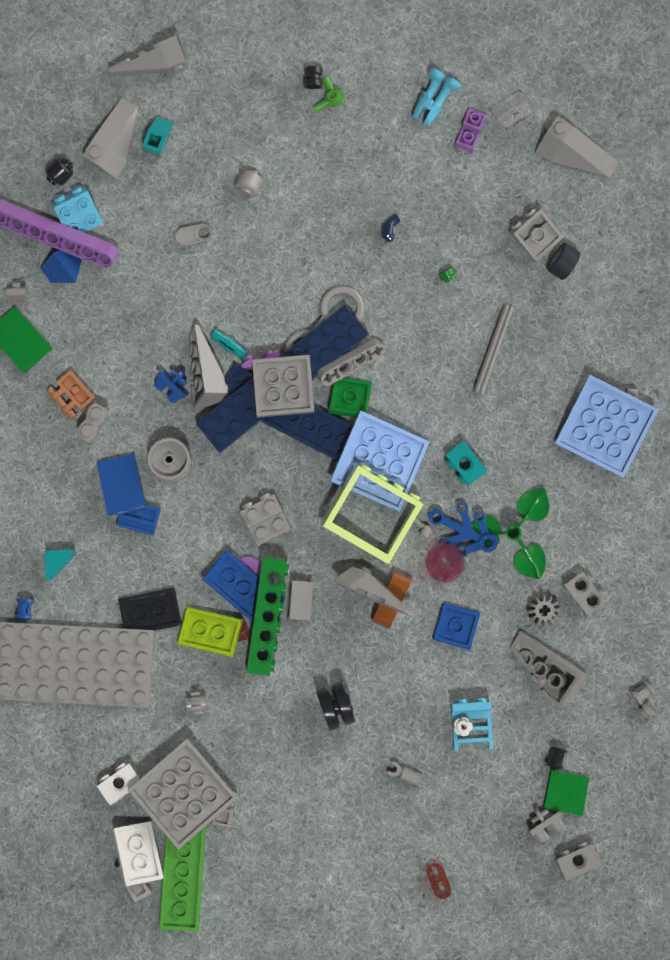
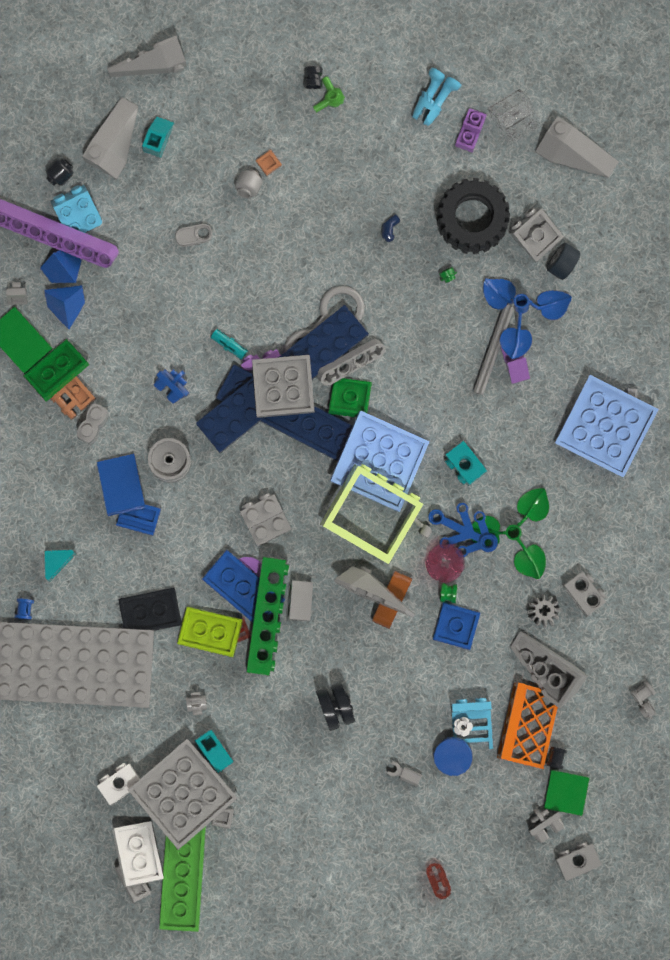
(56, 370): none -> green tile
(65, 303): none -> blue slope
(208, 378): light grey wedge -> none
(214, 751): none -> teal slope
(268, 162): none -> nougat tile
(448, 593): none -> green wheel
(453, 756): none -> blue tile
(480, 192): none -> black tyre
(501, 292): none -> blue plant
(512, 725): none -> orange fence
(516, 368): none -> medium lavender slope

